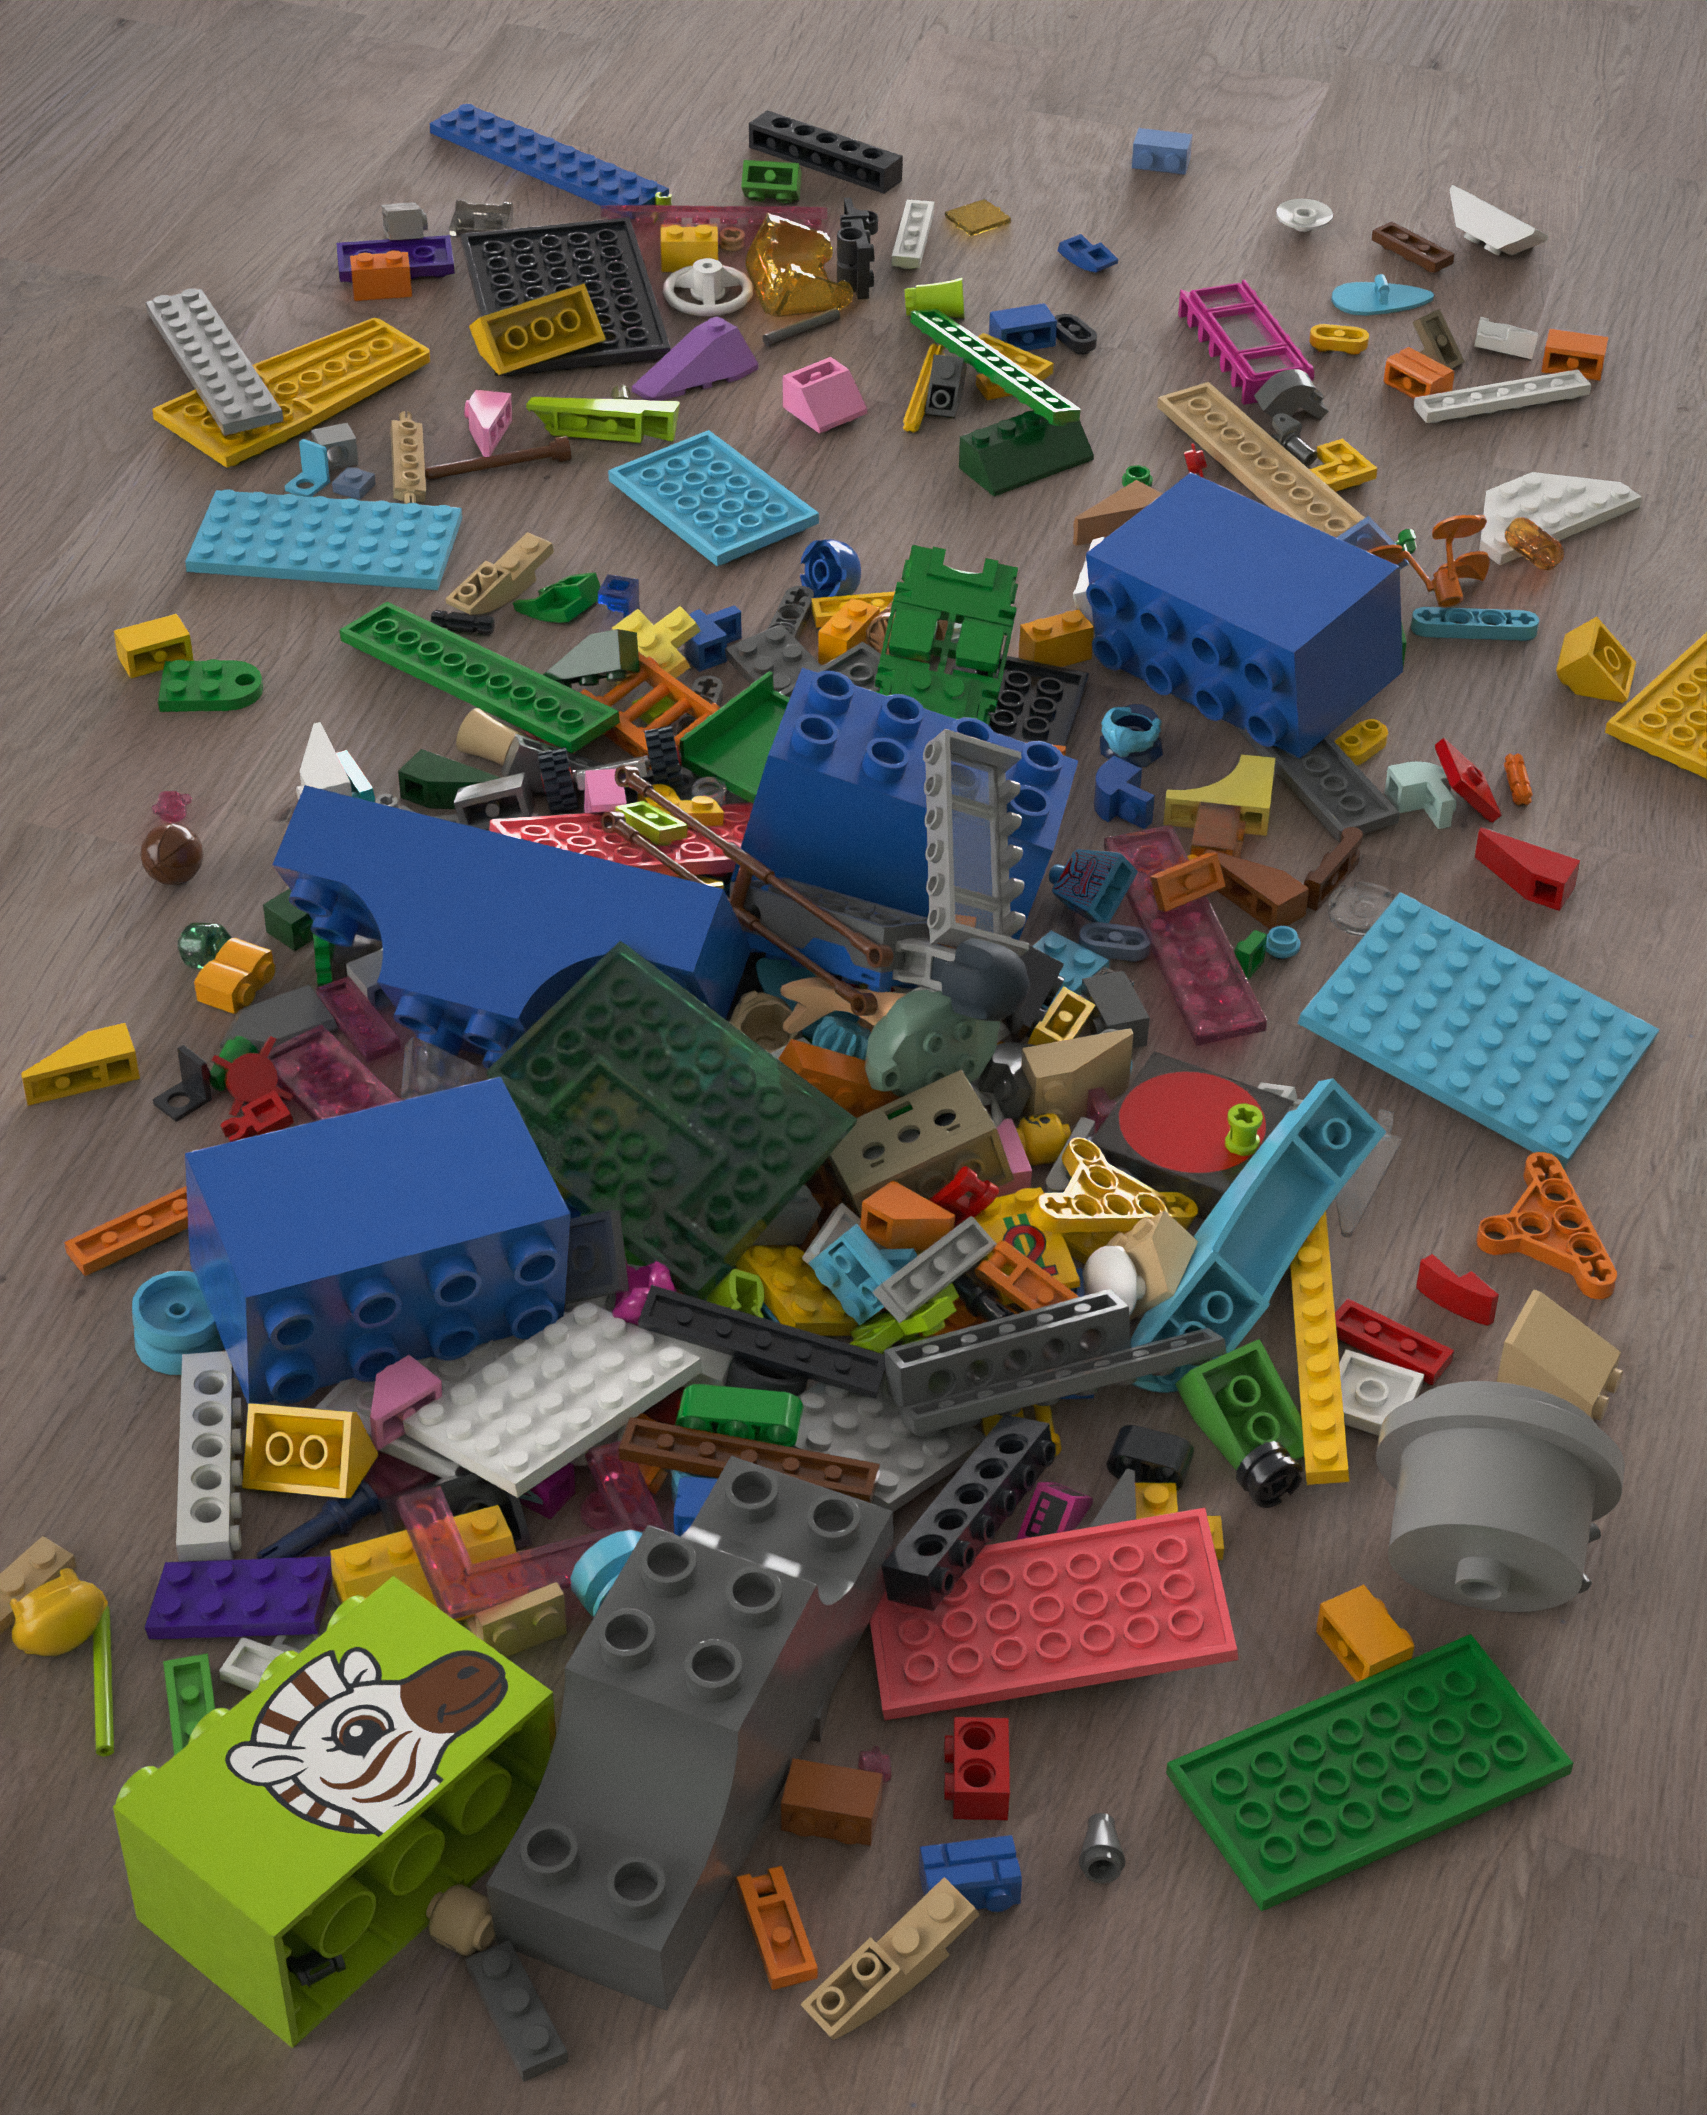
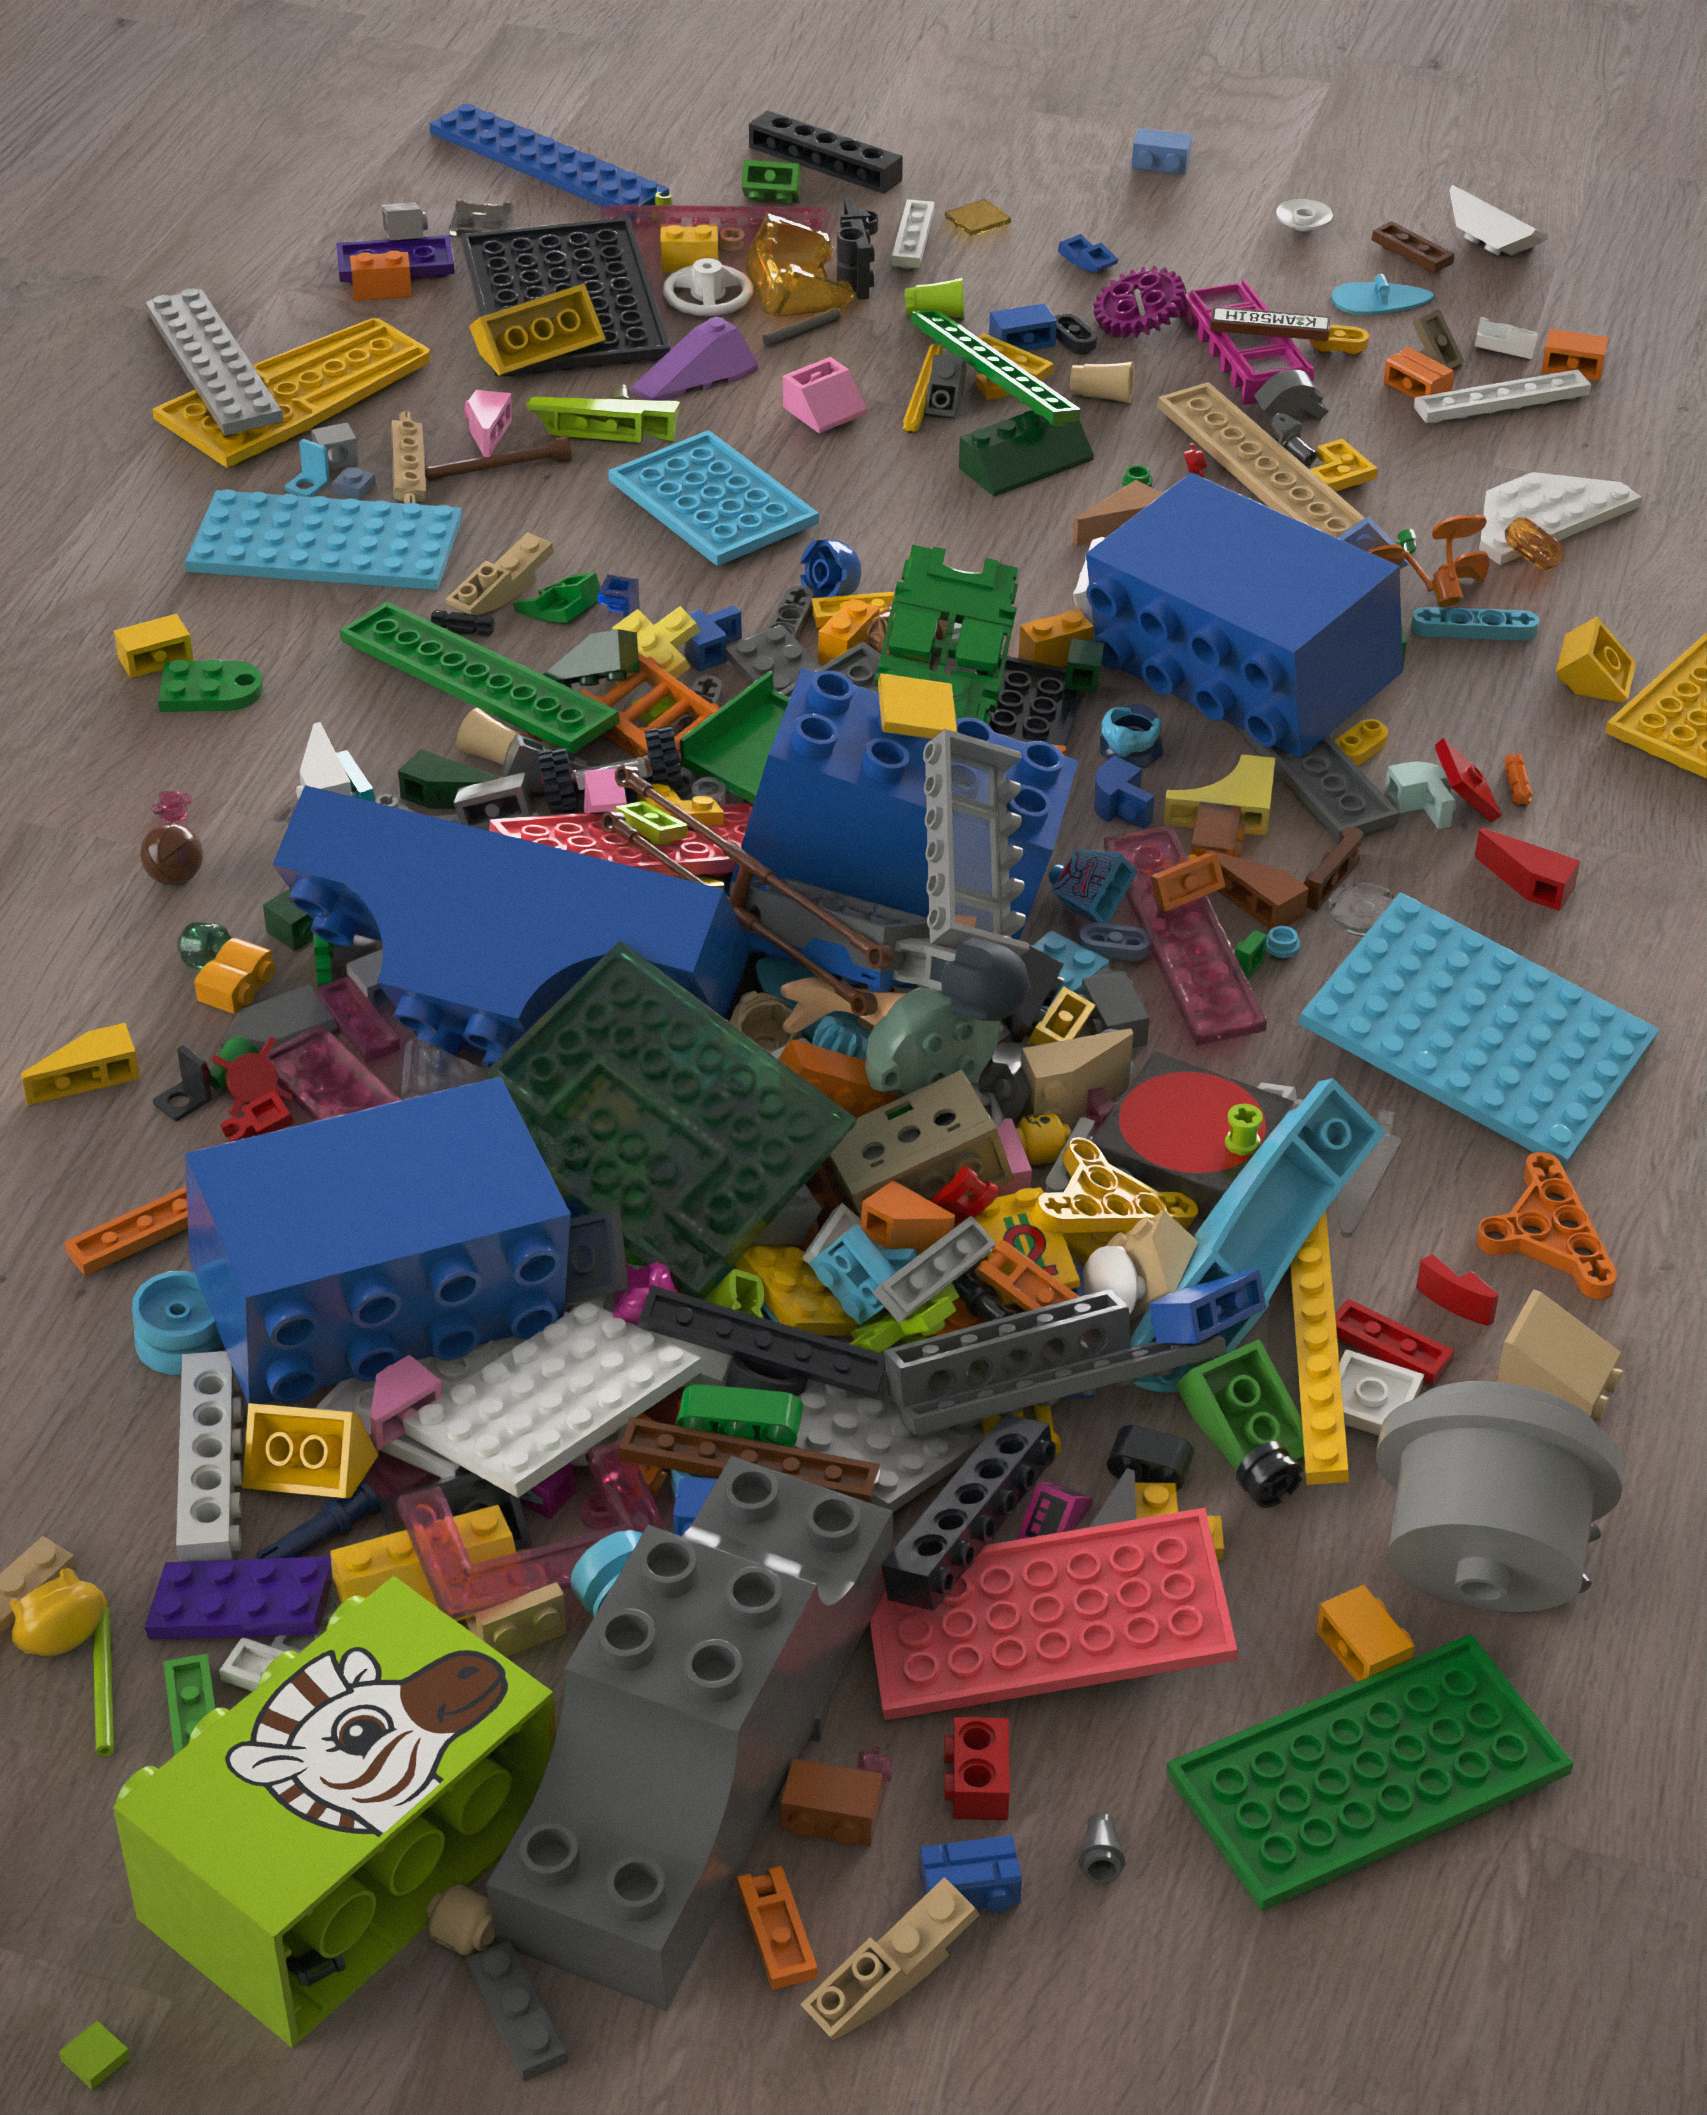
(94, 2055): none -> lime tile
(915, 706): none -> yellow tile
(1084, 665): none -> dark green brick
(1104, 381): none -> tan plant
(1161, 296): none -> magenta gear
(1207, 1308): none -> blue slope
(1270, 323): none -> tile

